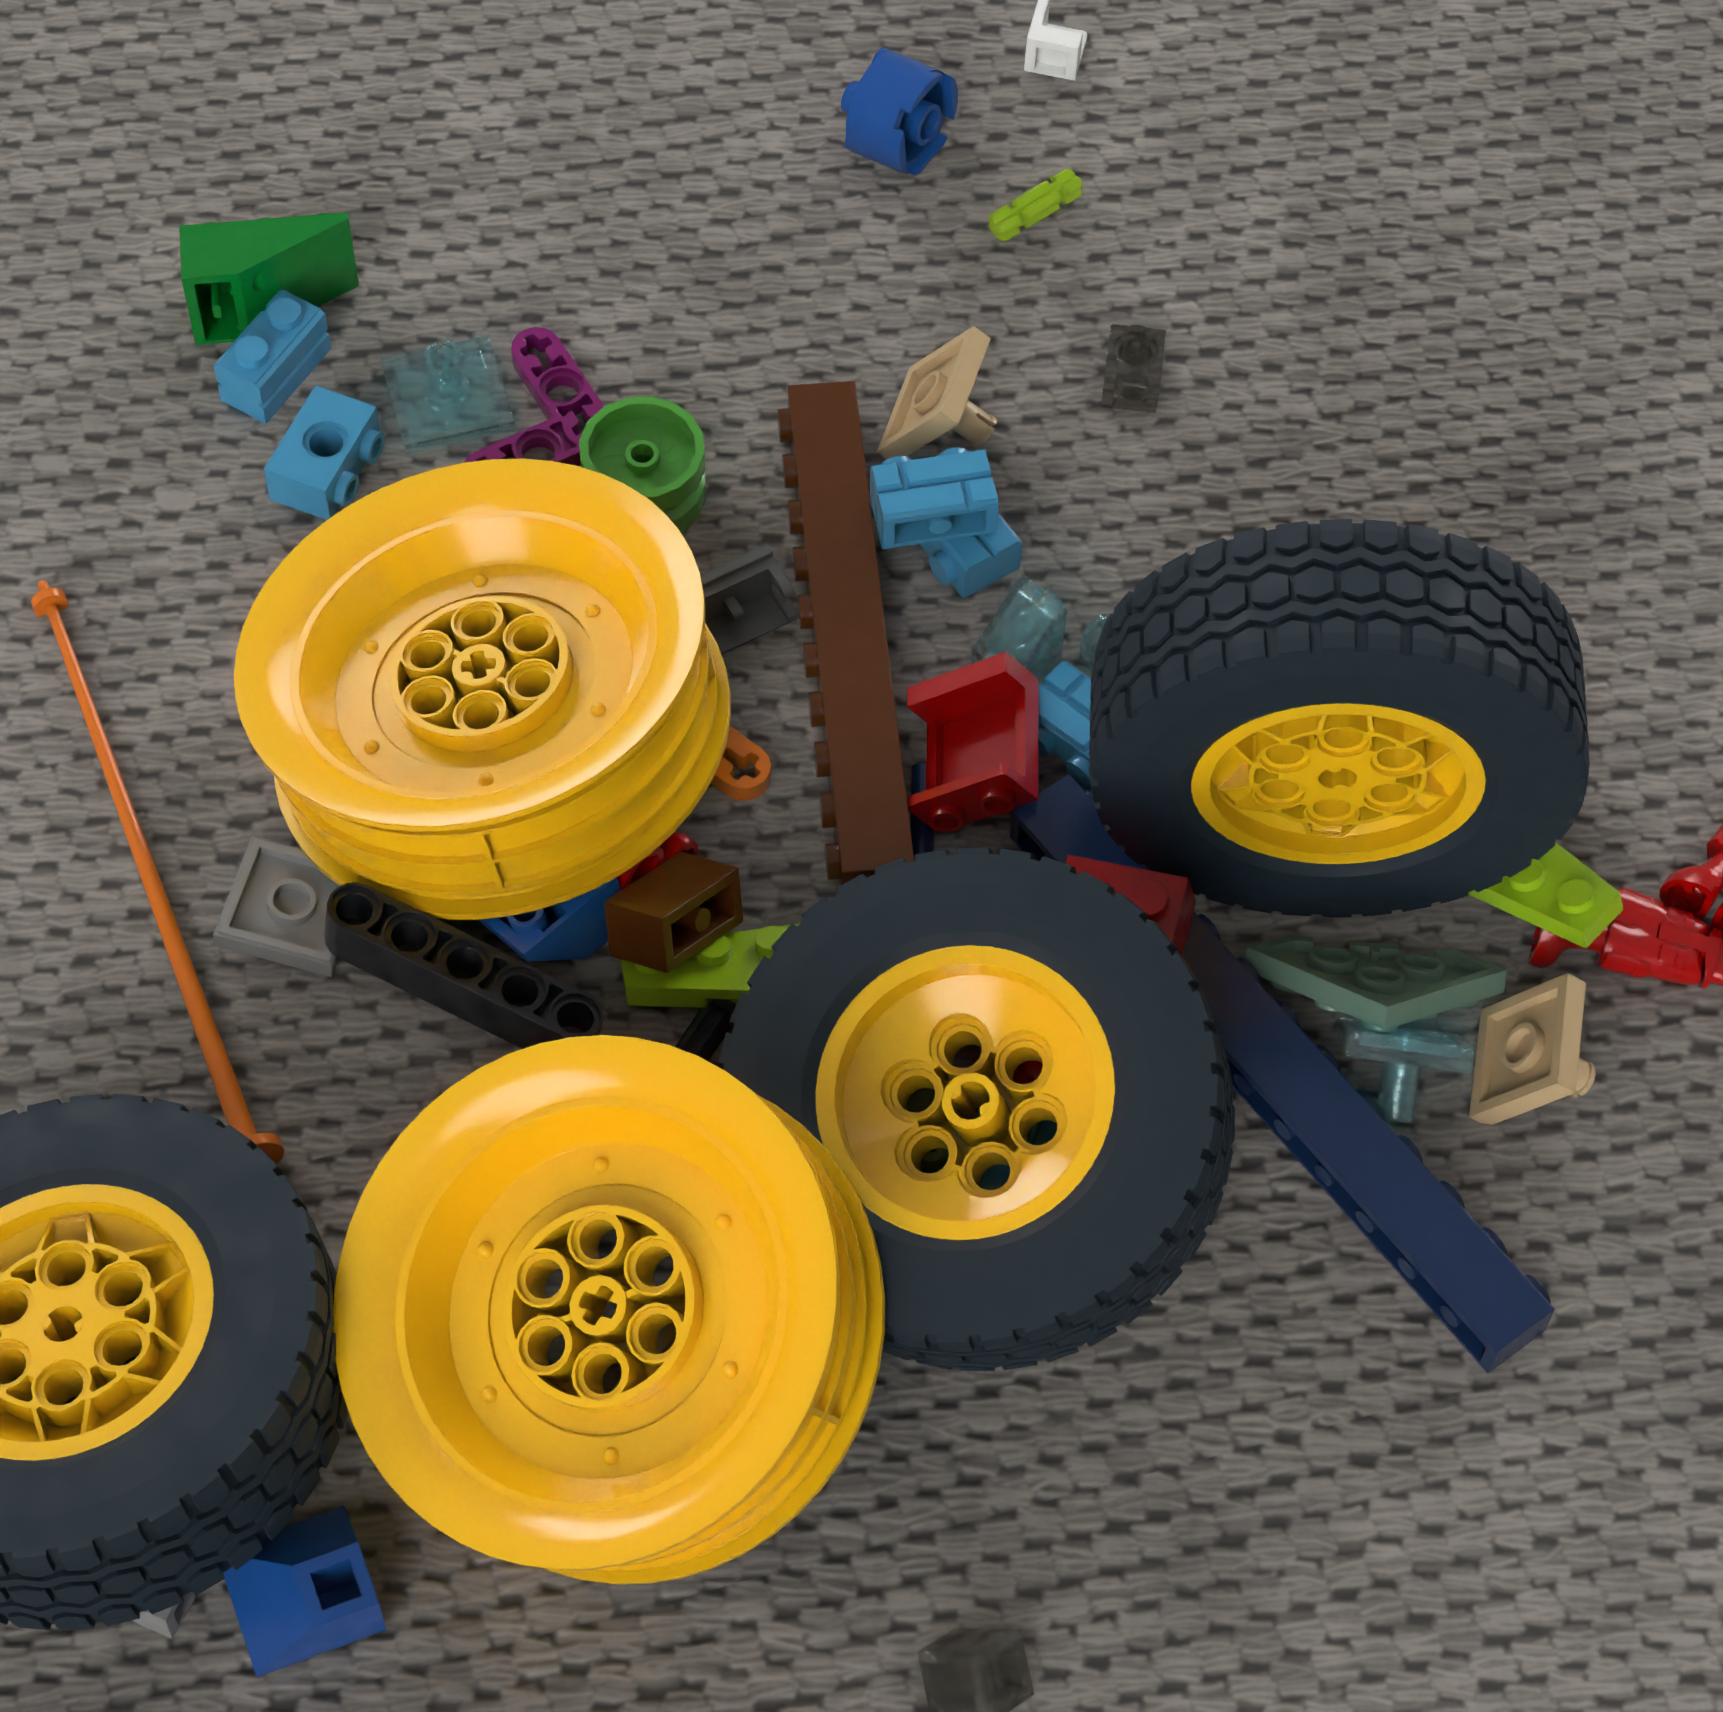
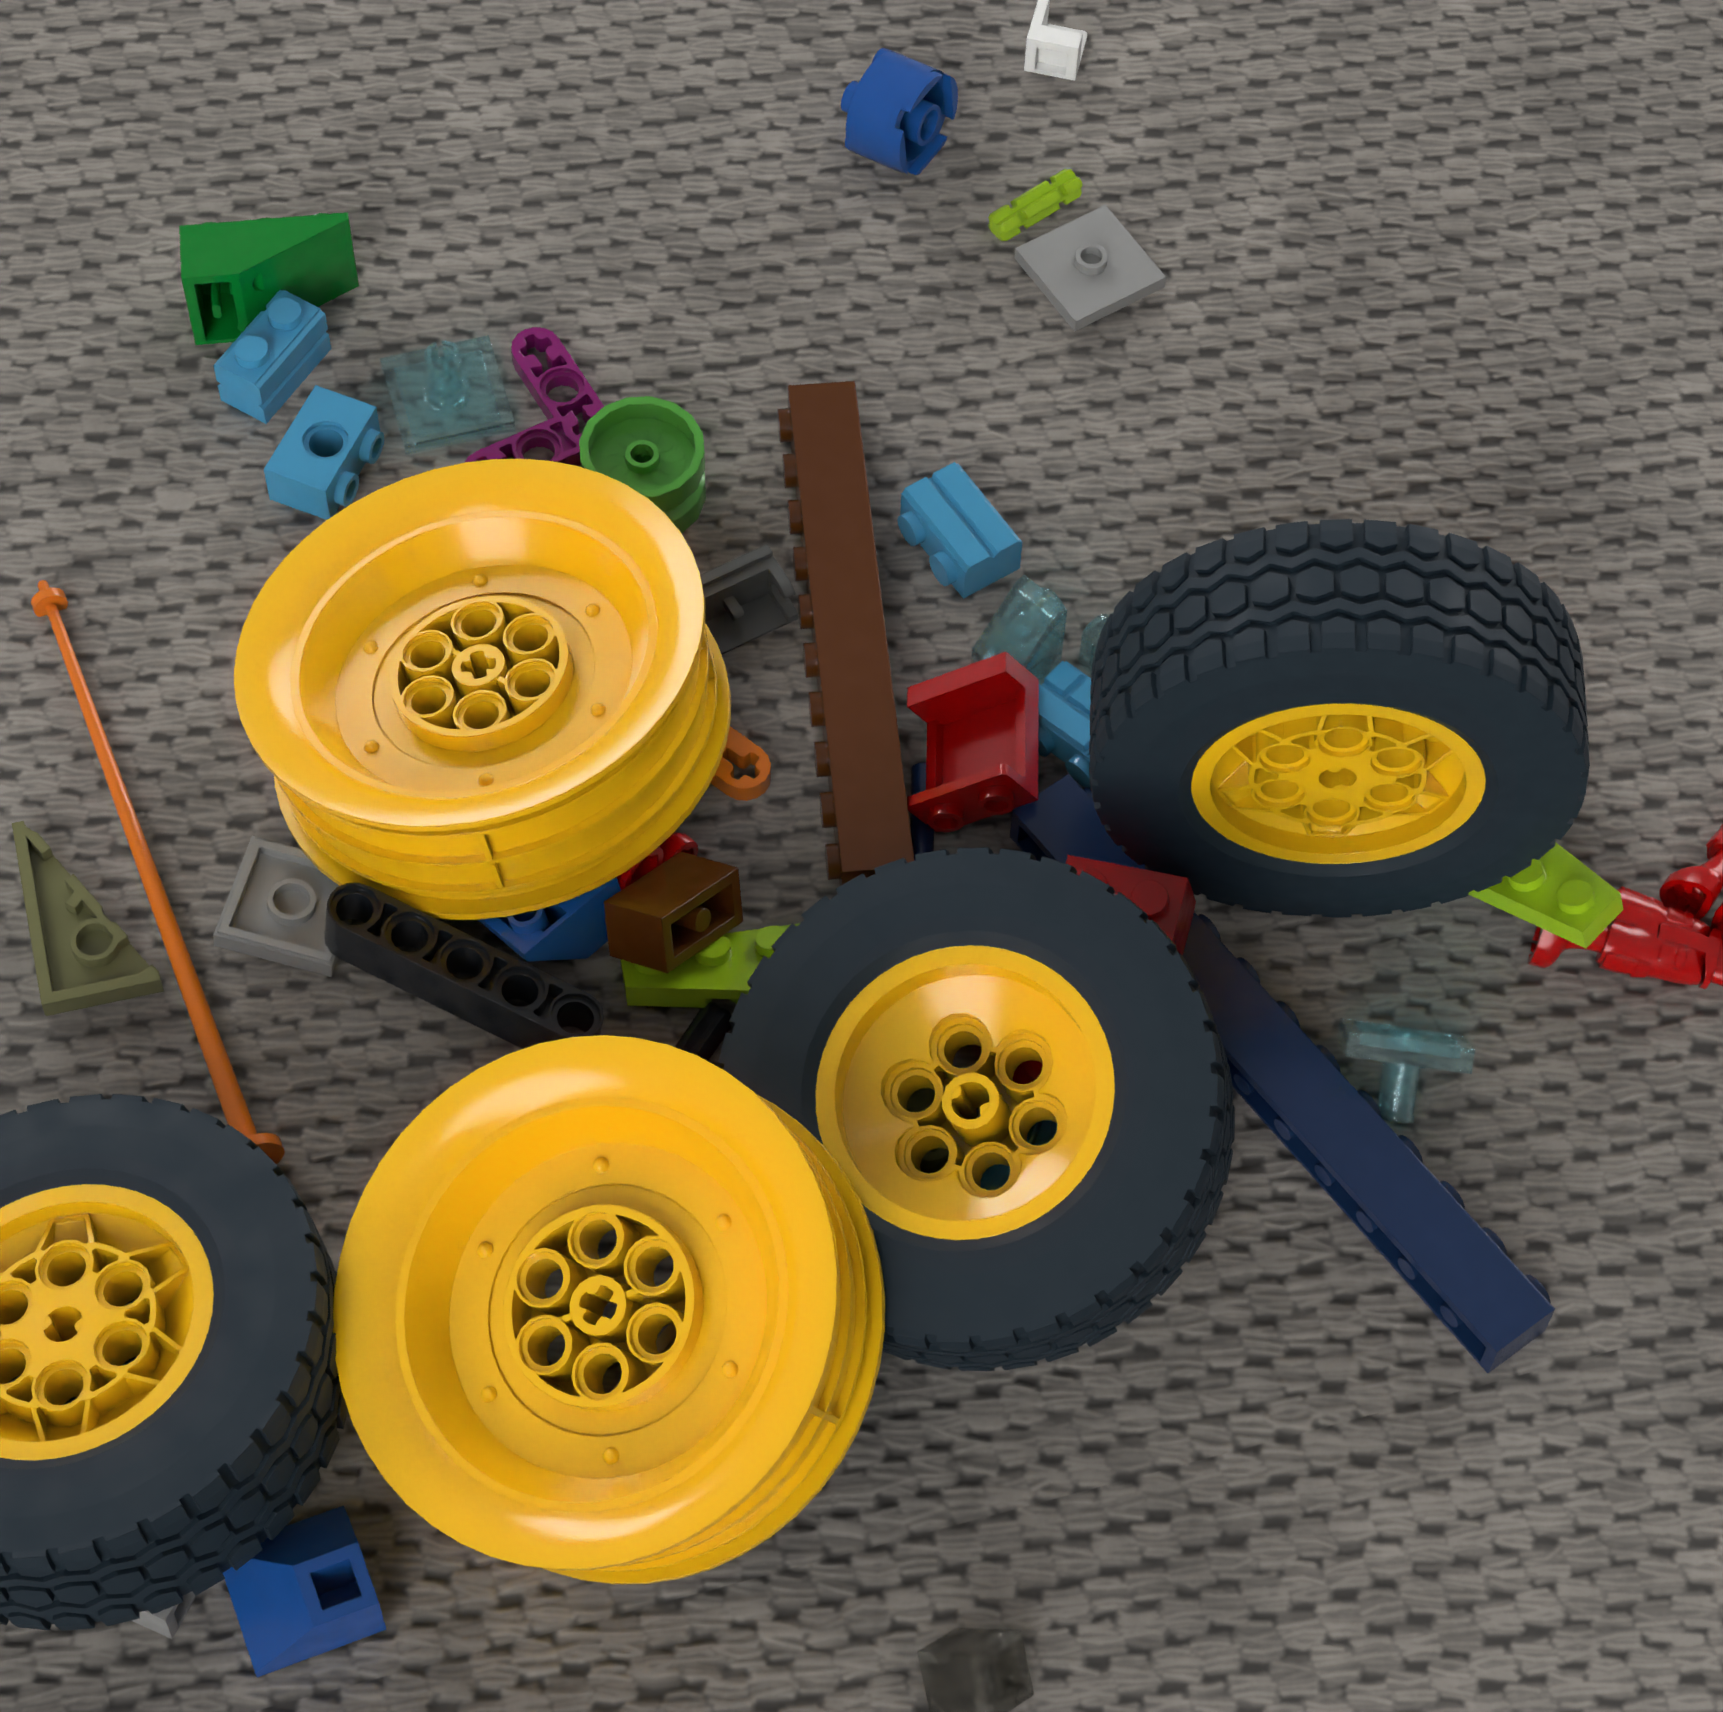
(75, 946): none -> olive wing
(933, 497): dark azure brick -> none
(937, 398): tan tile -> none
(1090, 267): none -> light grey plate
(1133, 368): clear smoke brick -> none
(1375, 981): sand green plate -> none
(1530, 1051): tan tile -> none

